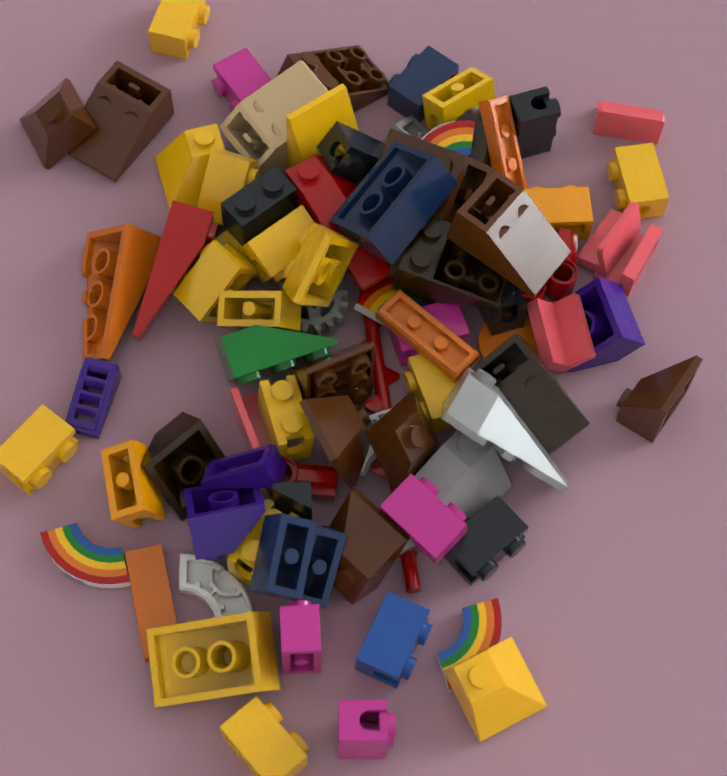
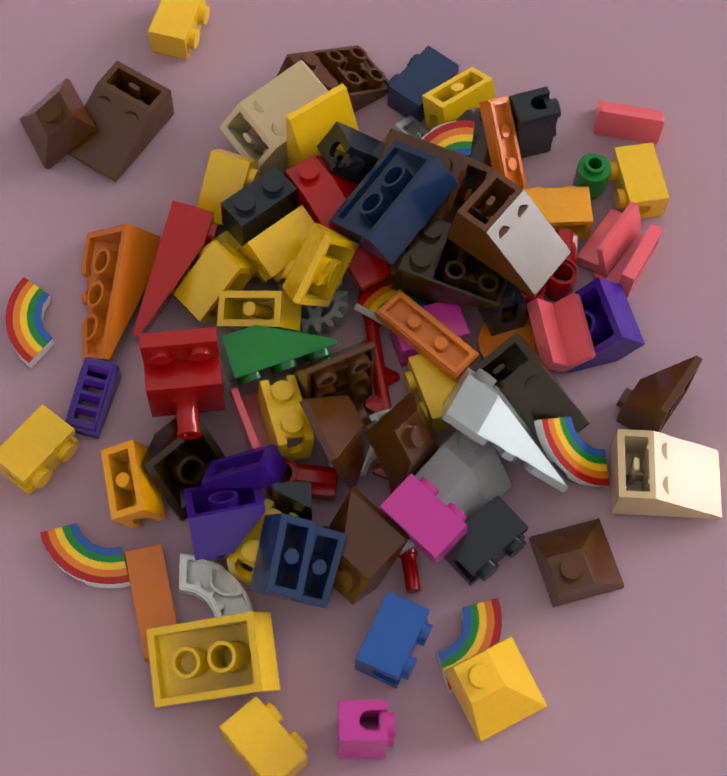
(25, 322): none -> tile
(183, 376): none -> red brick
(185, 163): yellow slope -> none
(238, 77): dark pink brick -> none
(300, 637): dark pink brick -> none
(572, 455): none -> tile
(576, 562): none -> reddish brown slope
(592, 172): none -> green brick
(663, 476): none -> tan slope

